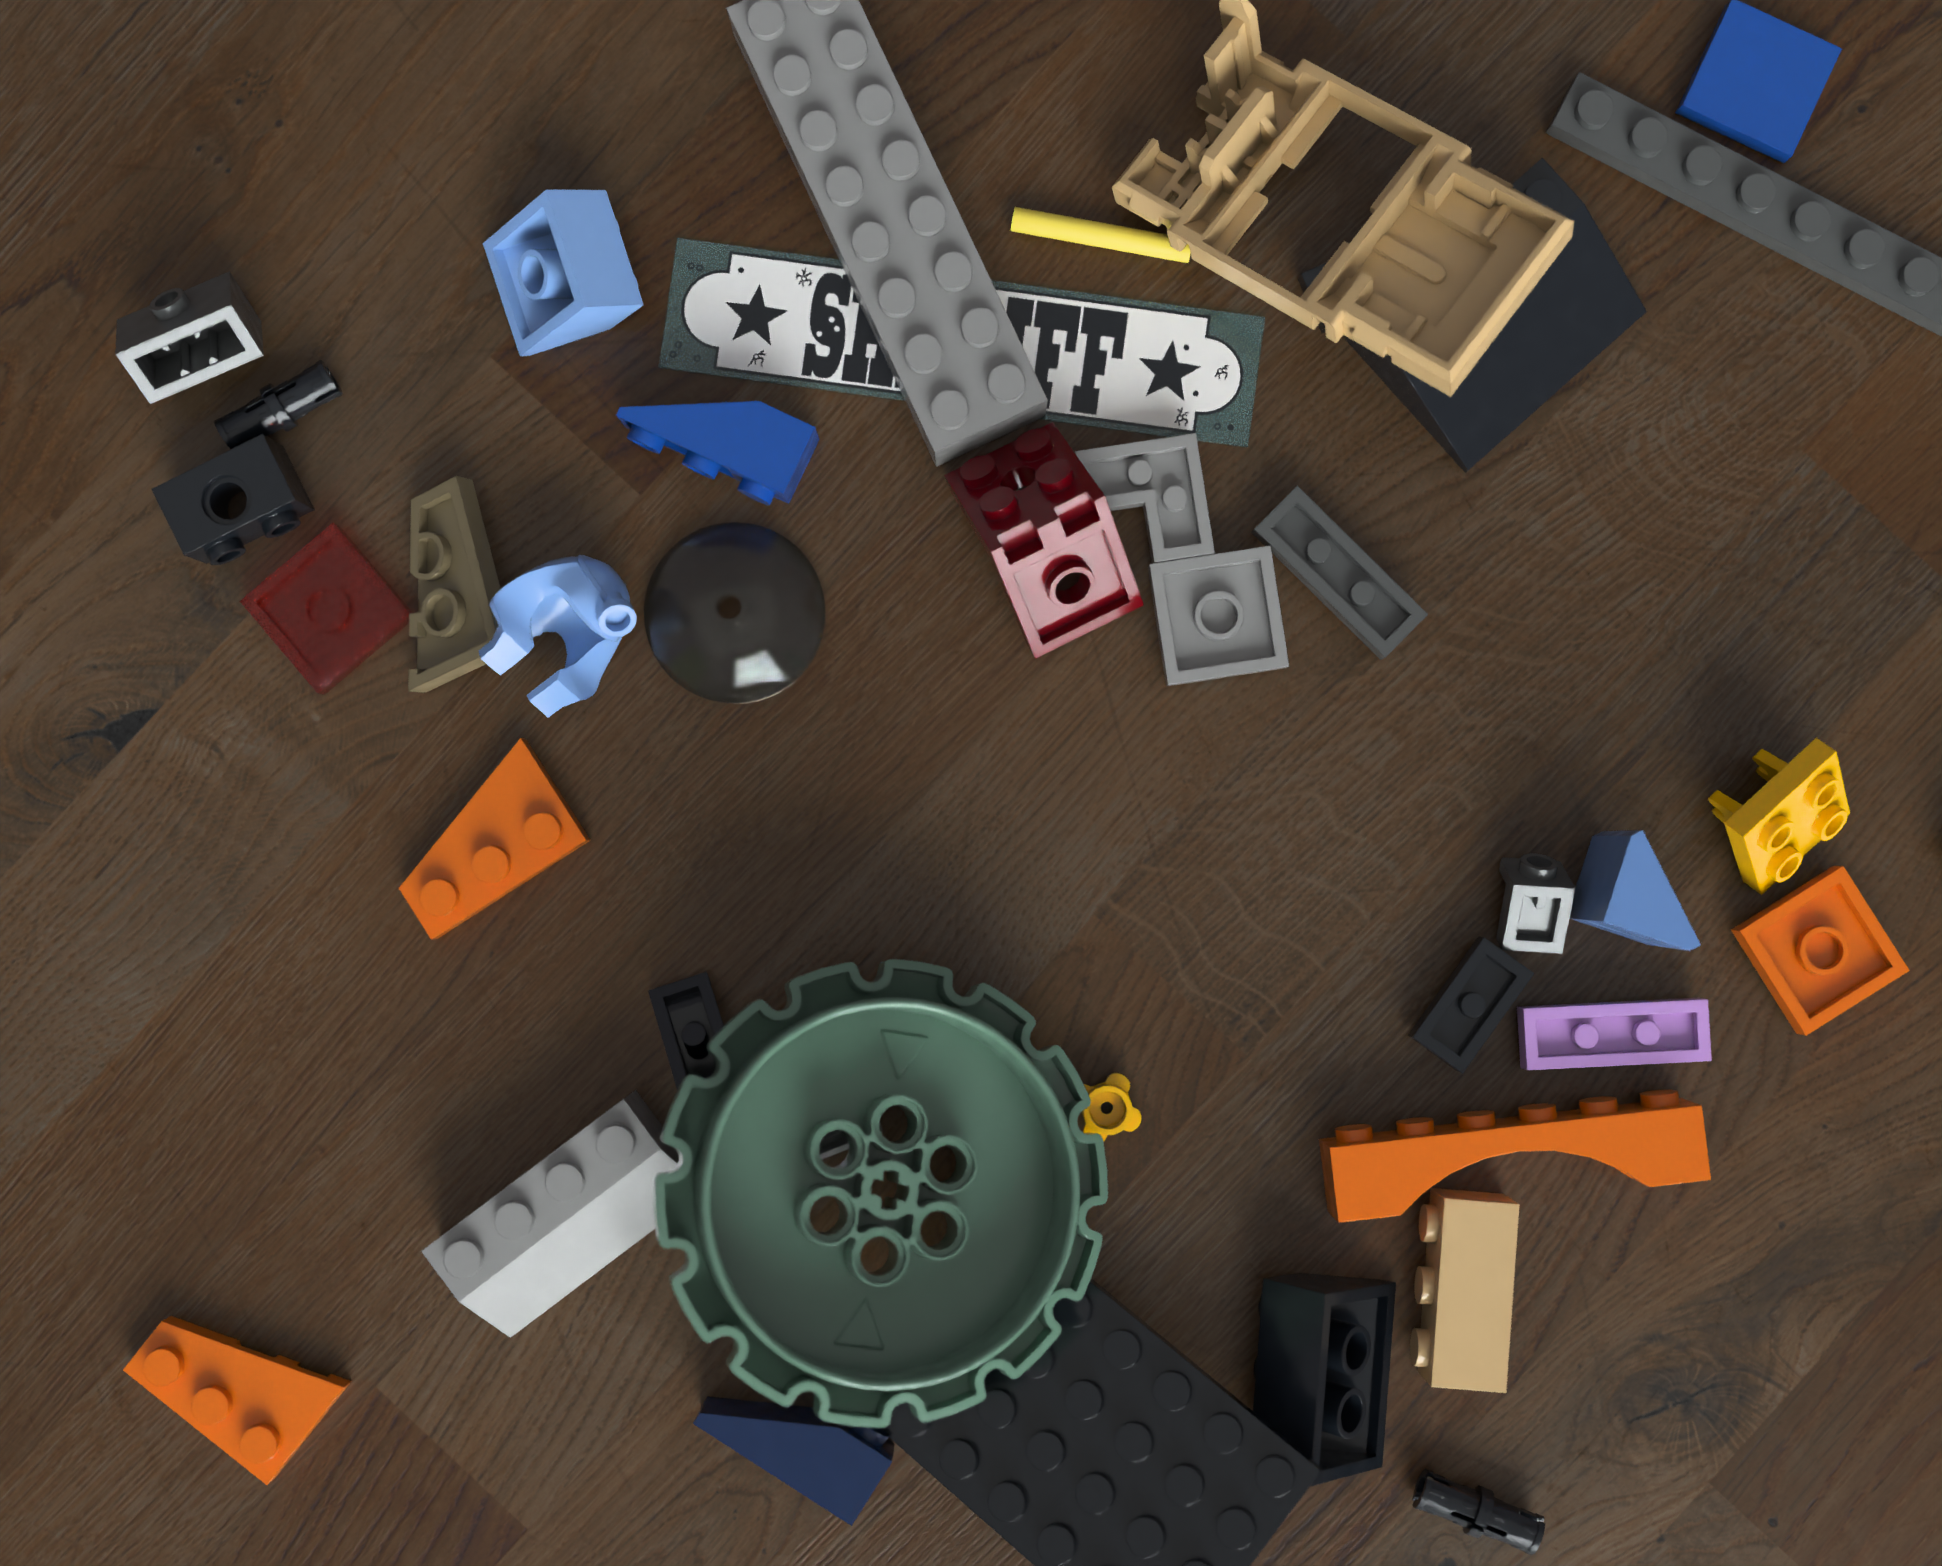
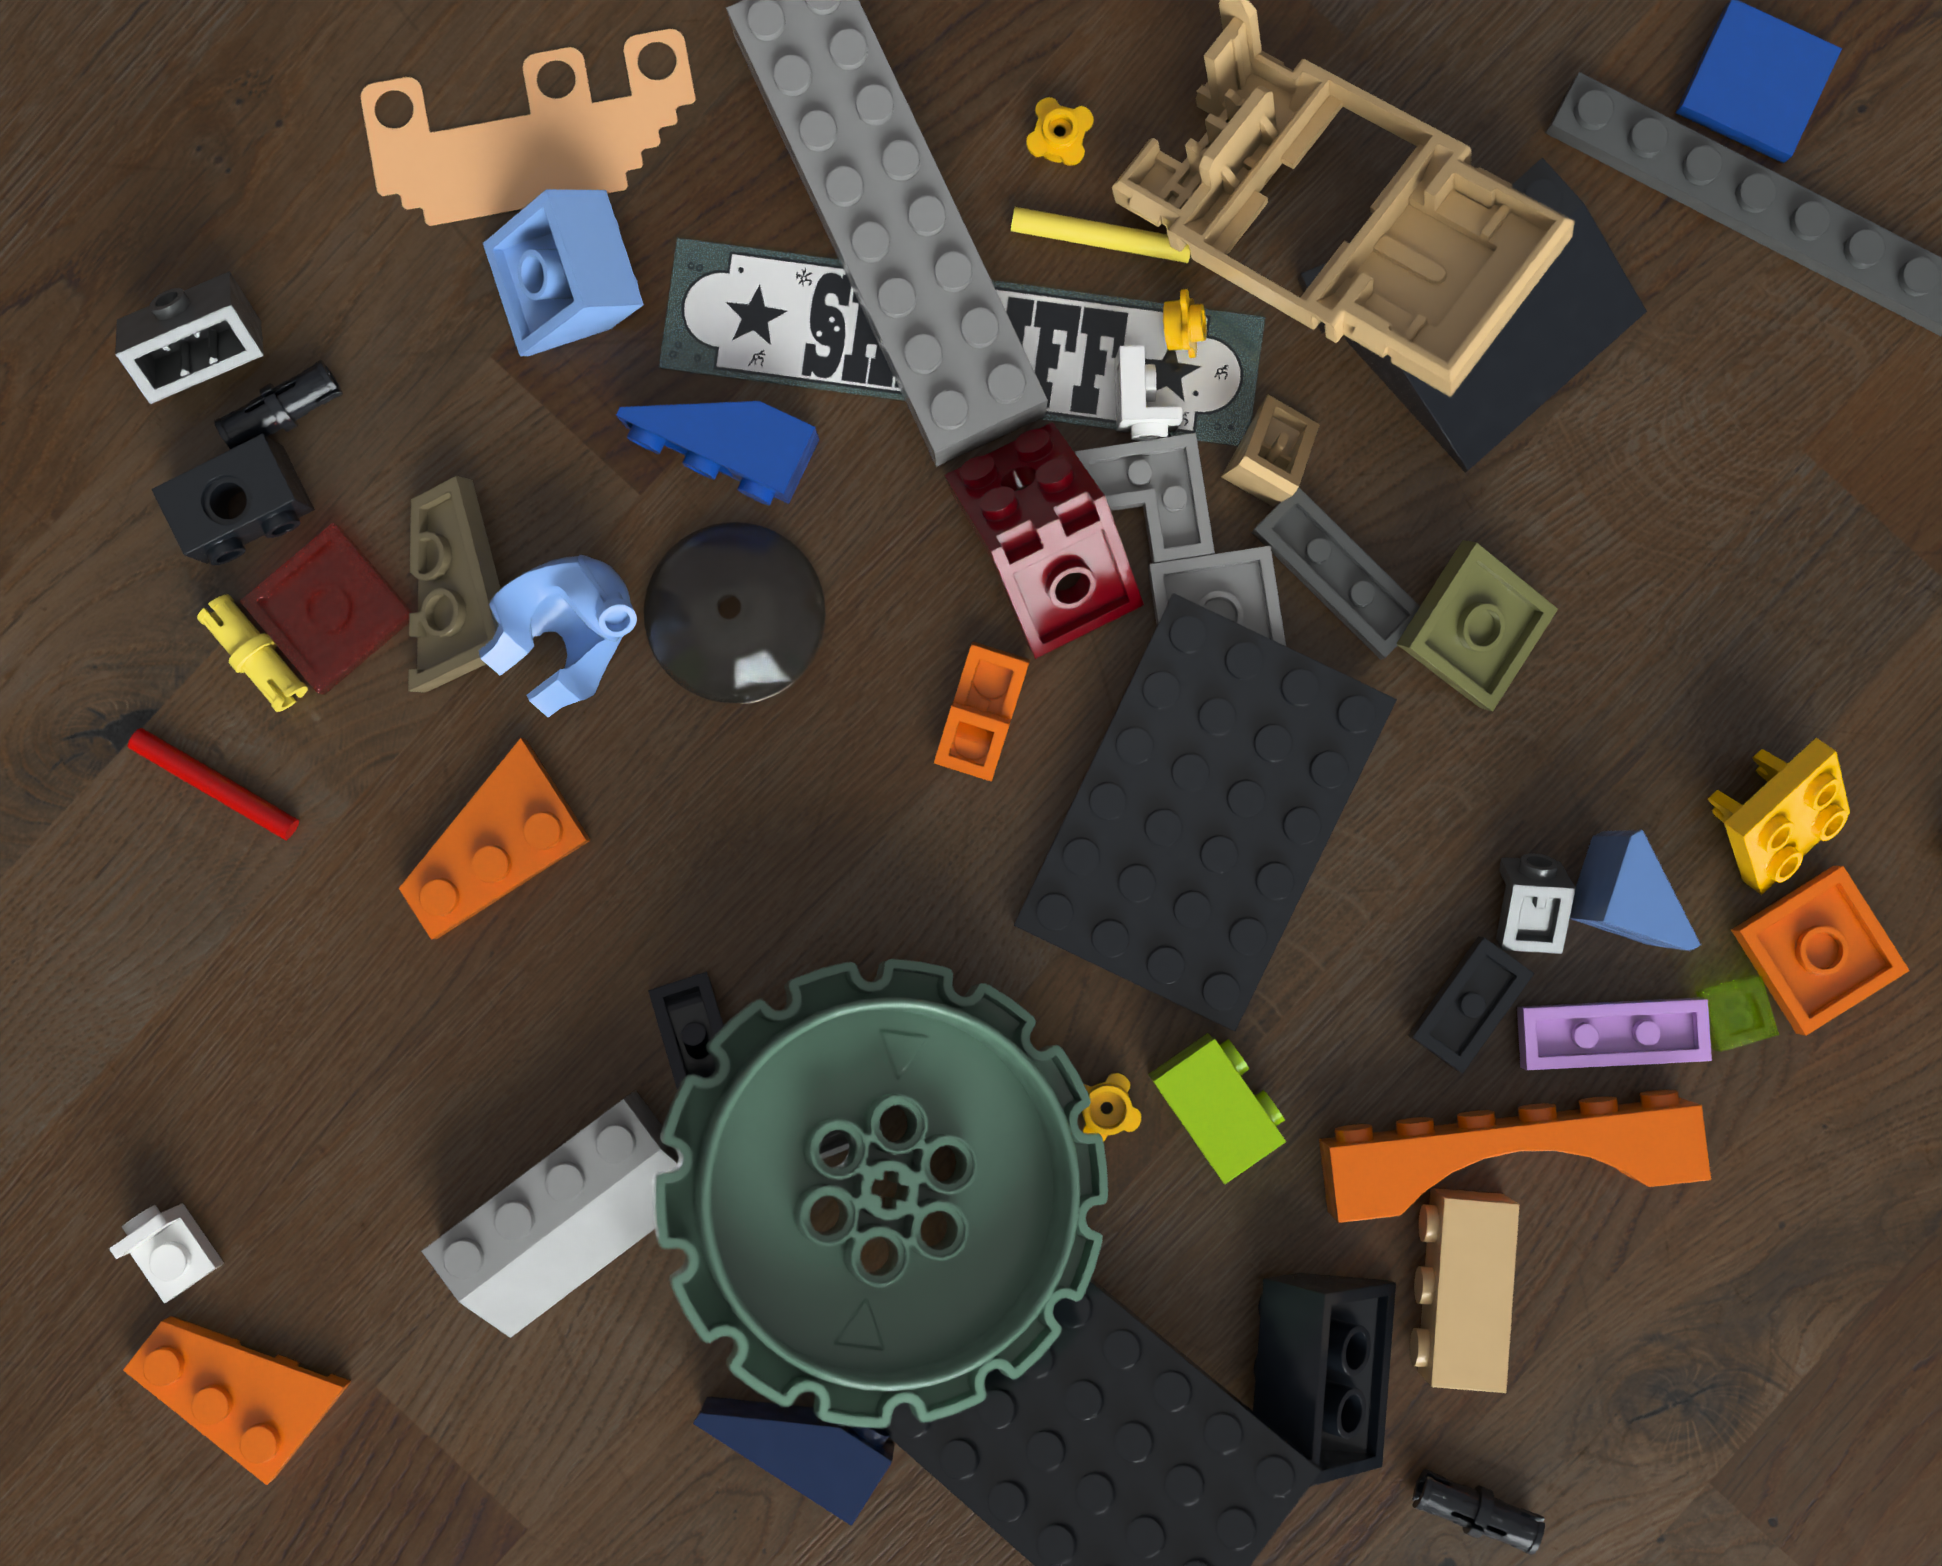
(168, 1249): none -> white bracket
(213, 783): none -> red bar
(252, 652): none -> light yellow pin
(515, 159): none -> light nougat piece
(981, 711): none -> orange slope
(1059, 148): none -> yellow plate
(1133, 388): none -> white bracket
(1184, 324): none -> yellow plate
(1204, 811): none -> black plate
(1218, 1106): none -> lime brick
(1272, 452): none -> tan slope
(1477, 625): none -> olive plate
(1739, 1013): none -> clear neon green tile

